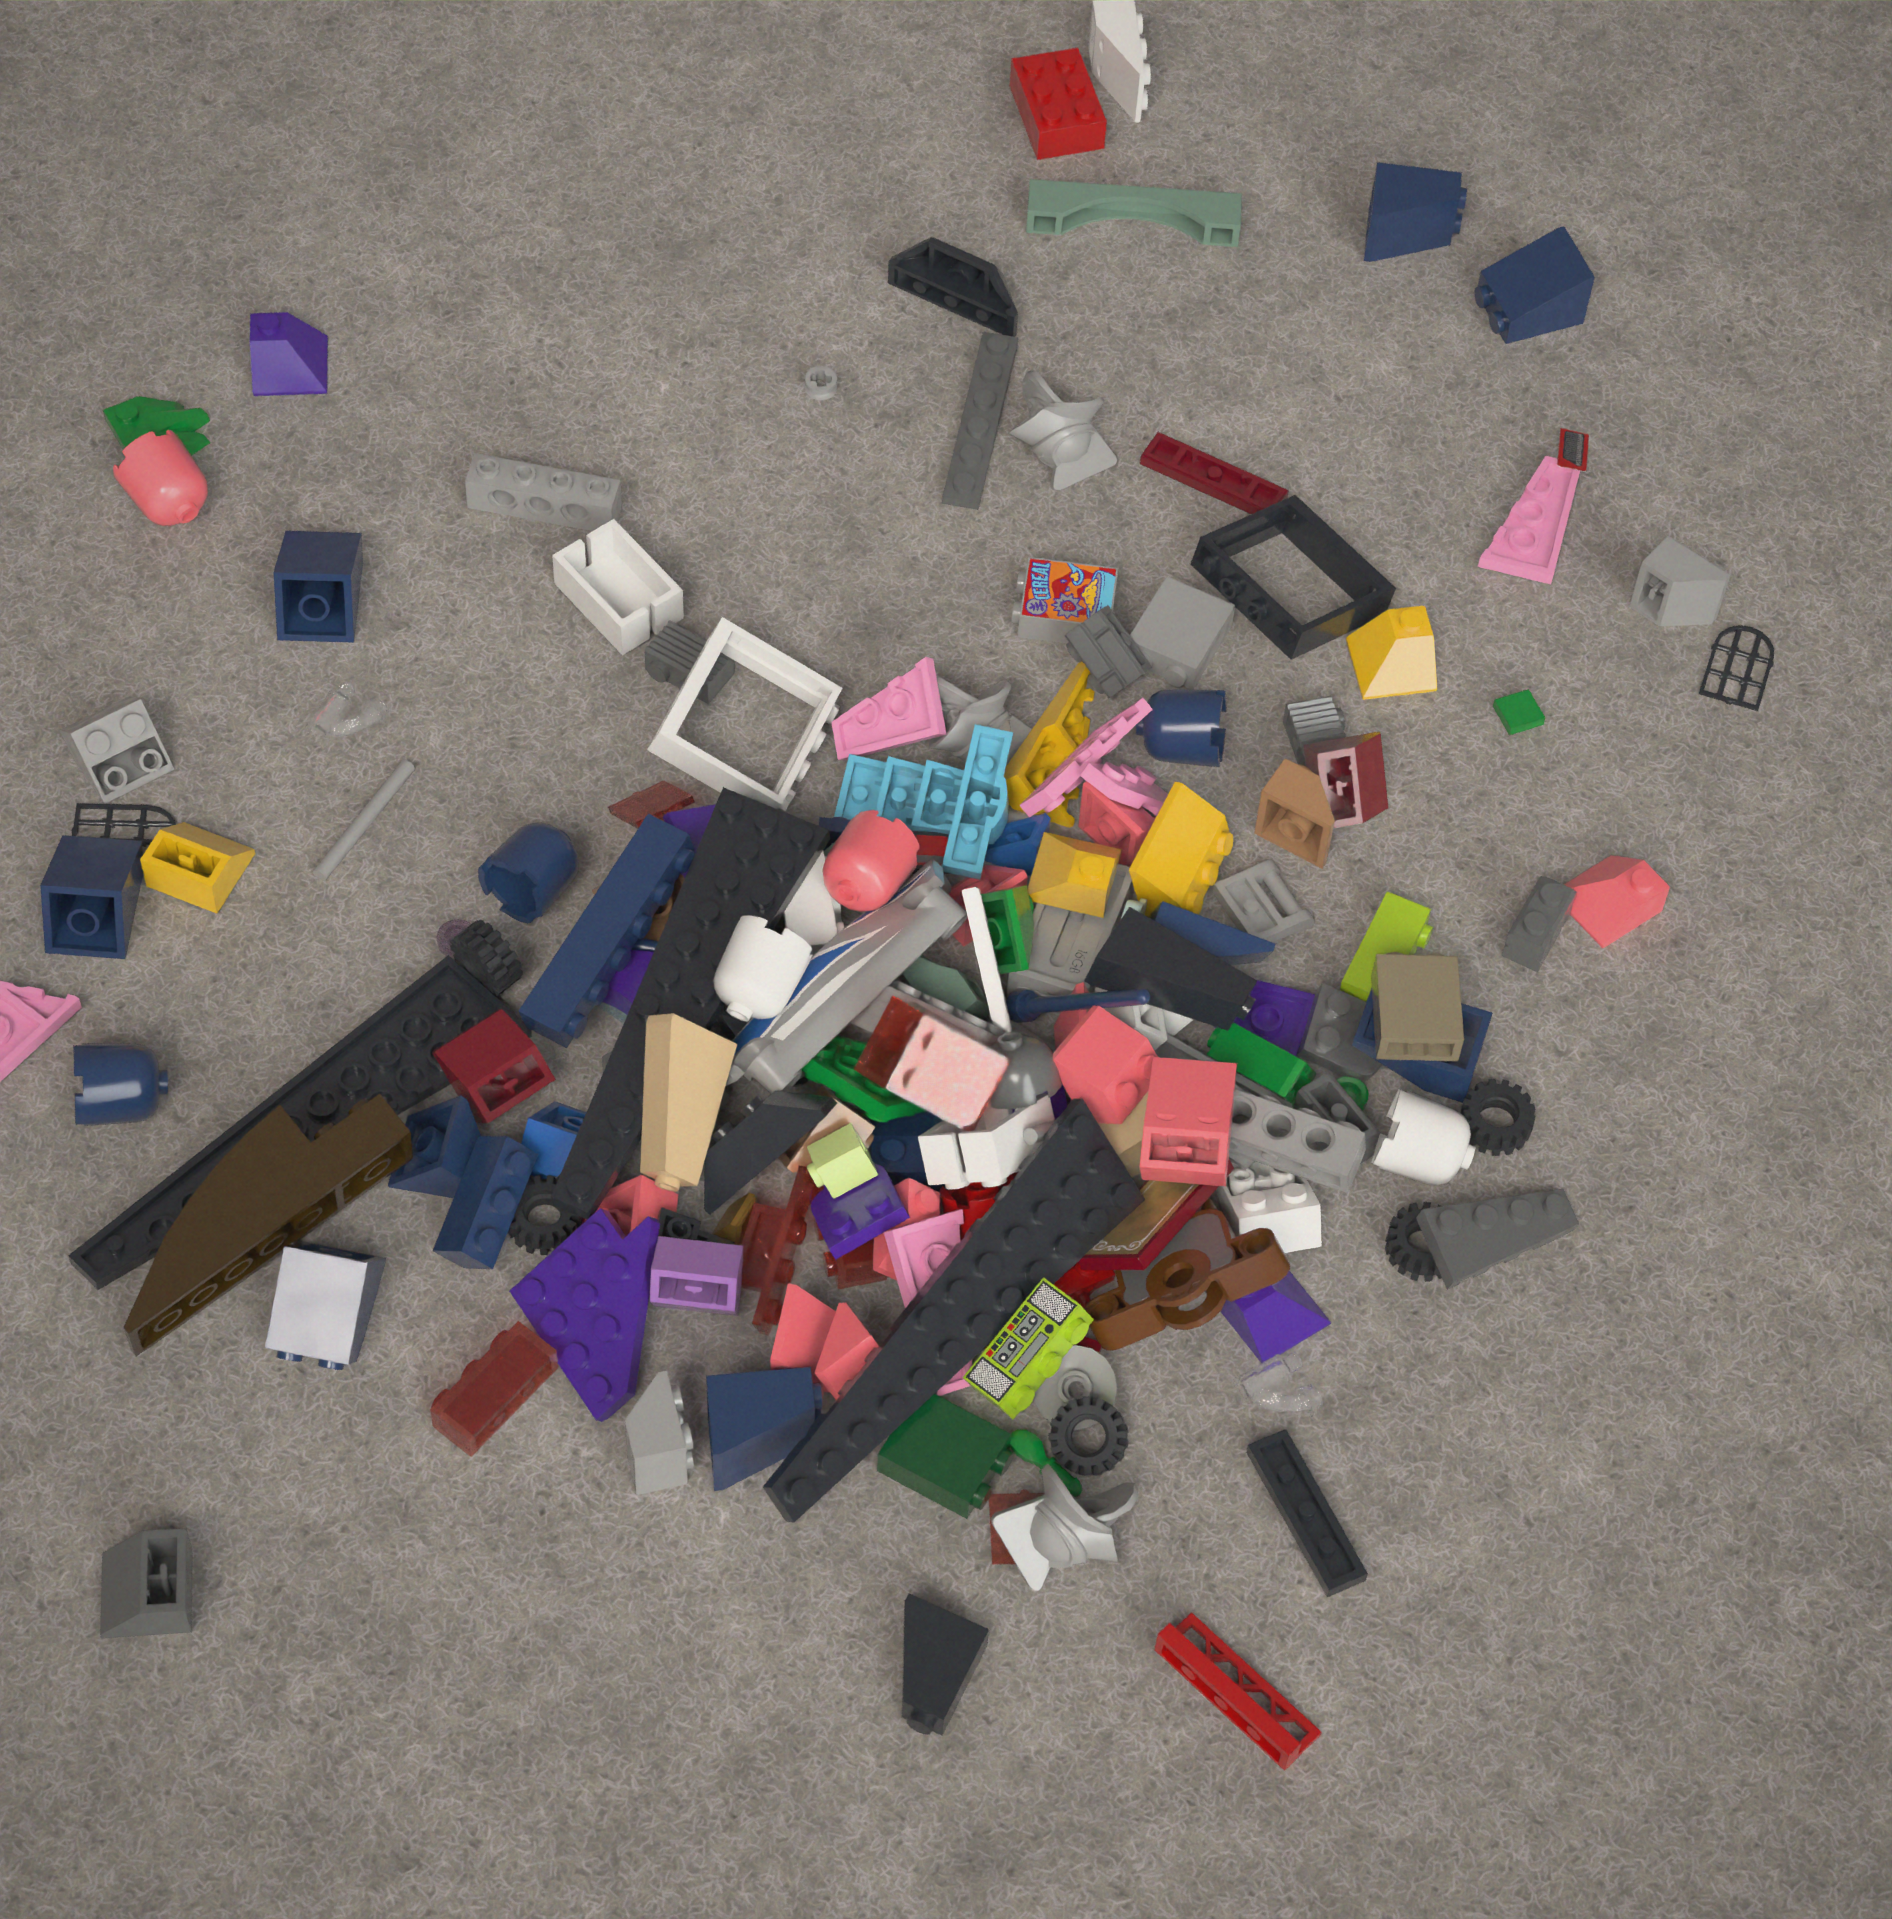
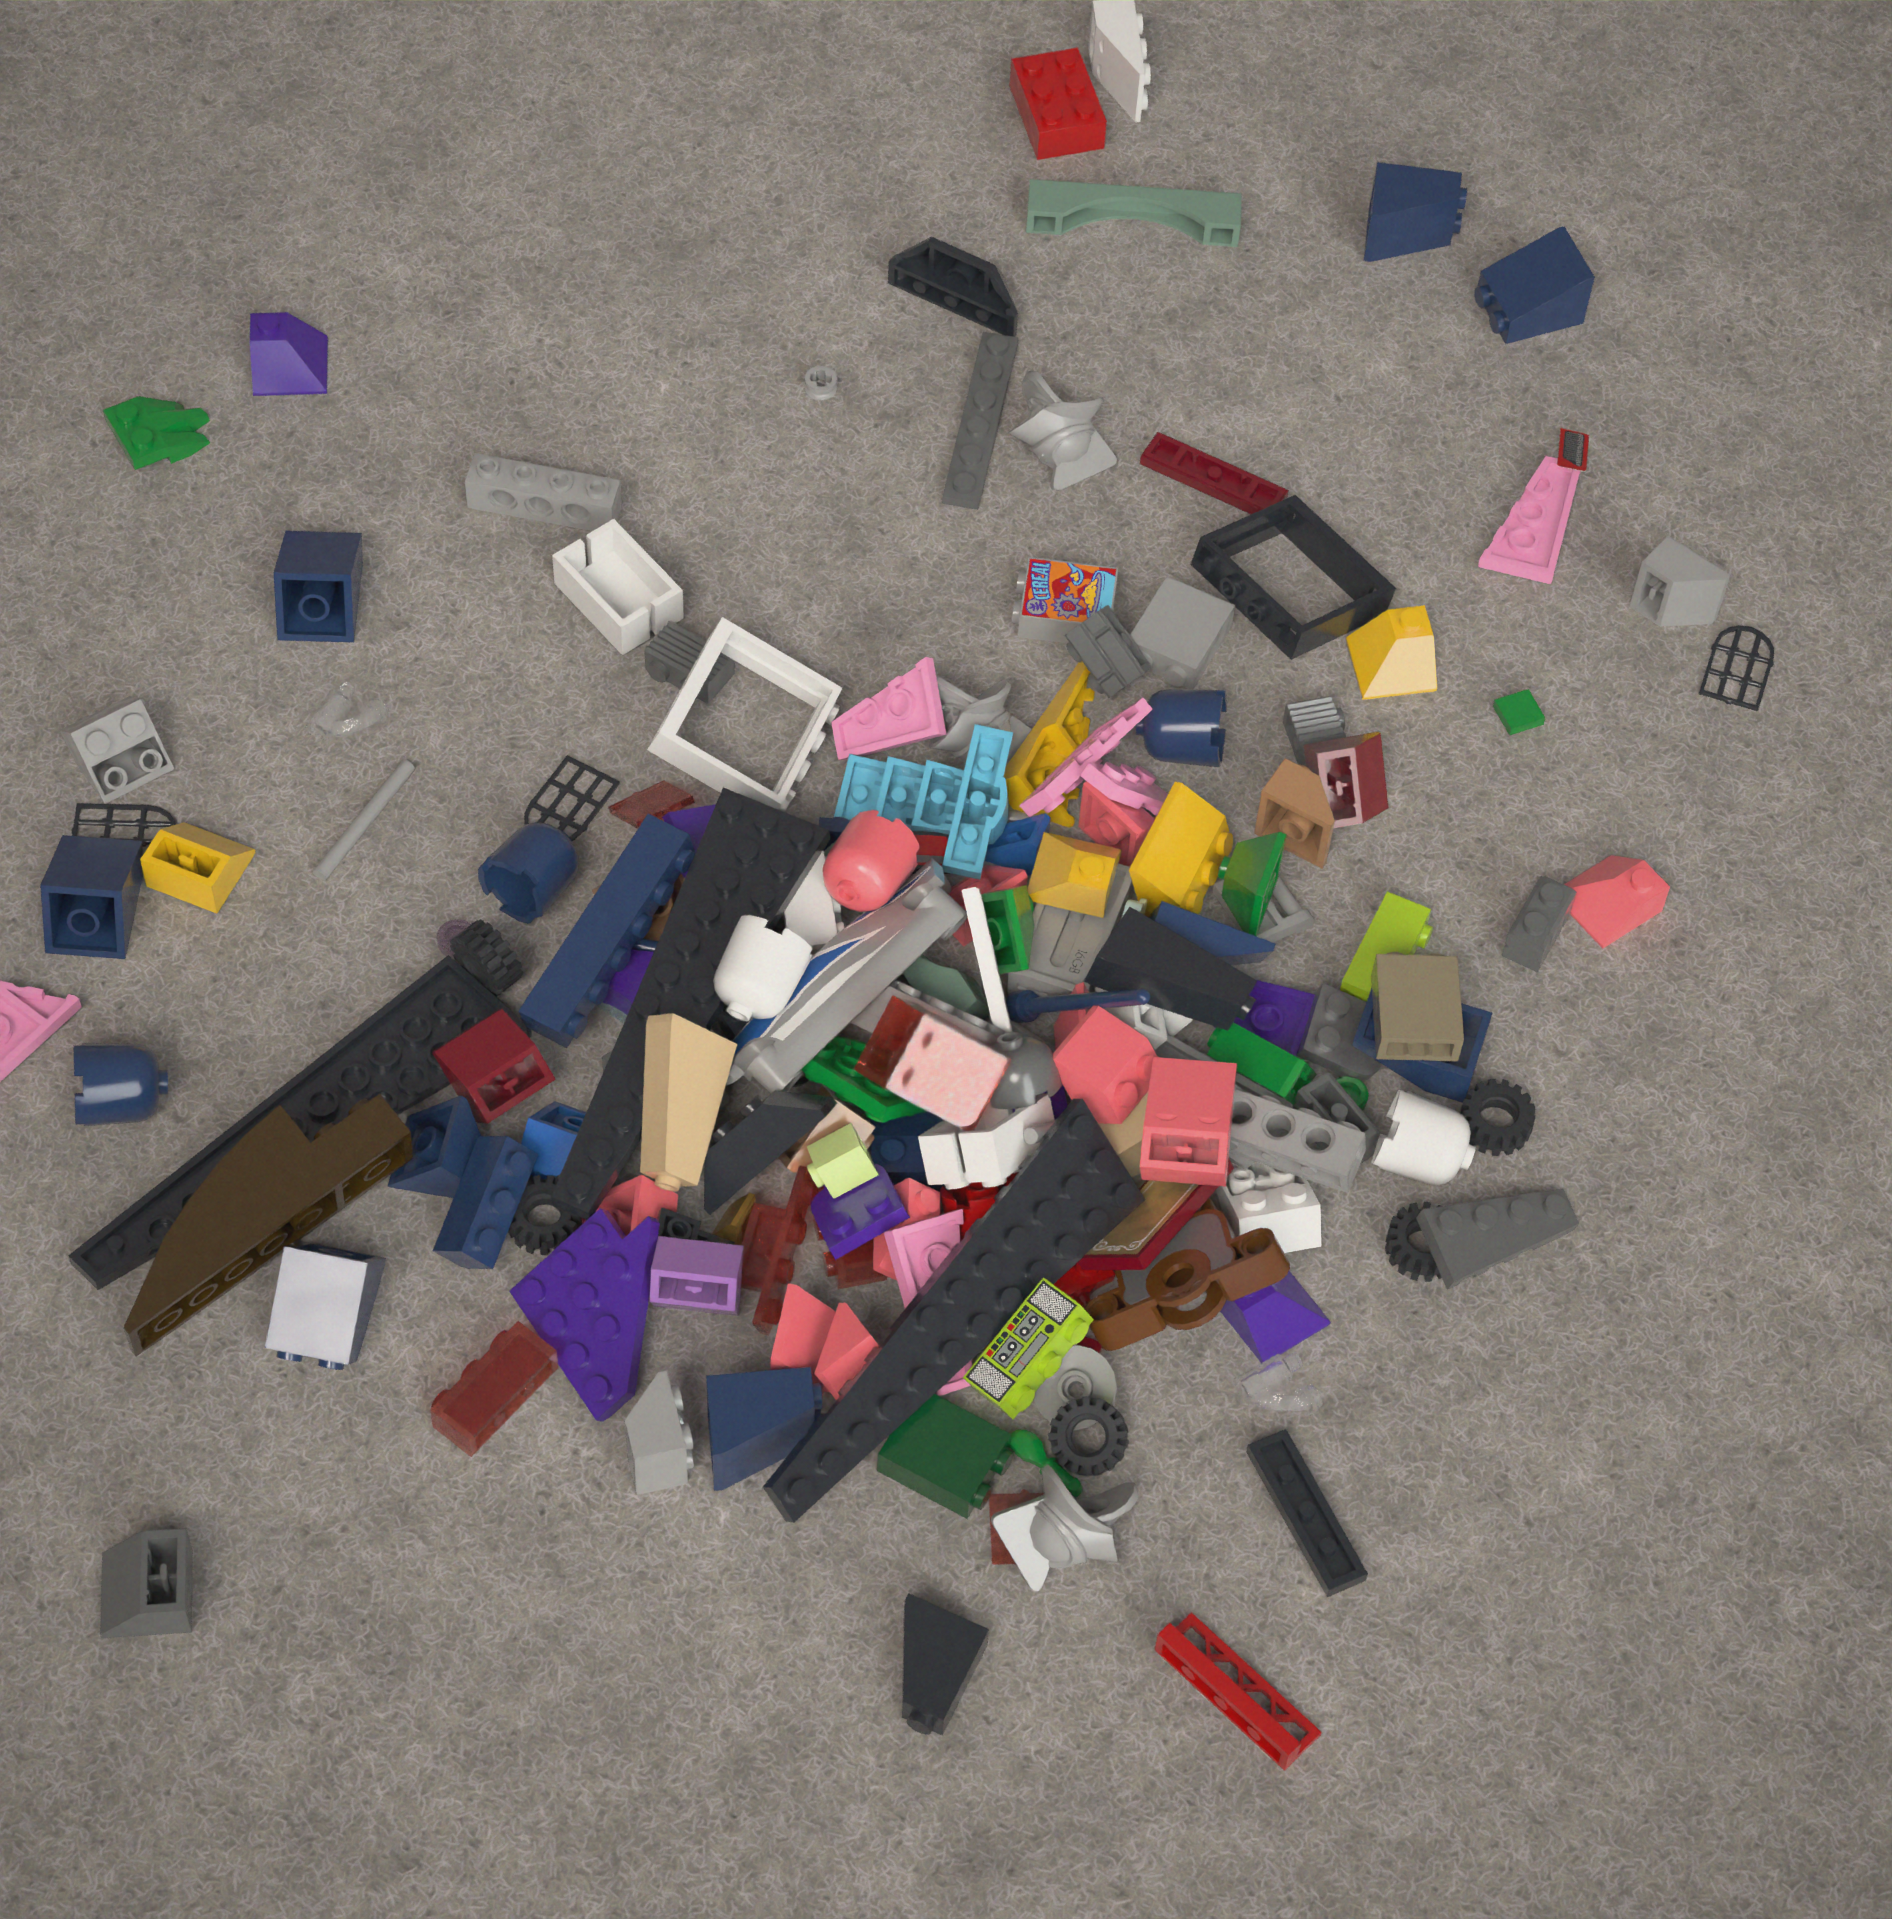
(162, 479): coral cylinder -> none
(569, 788): none -> black window
(1251, 878): none -> green slope

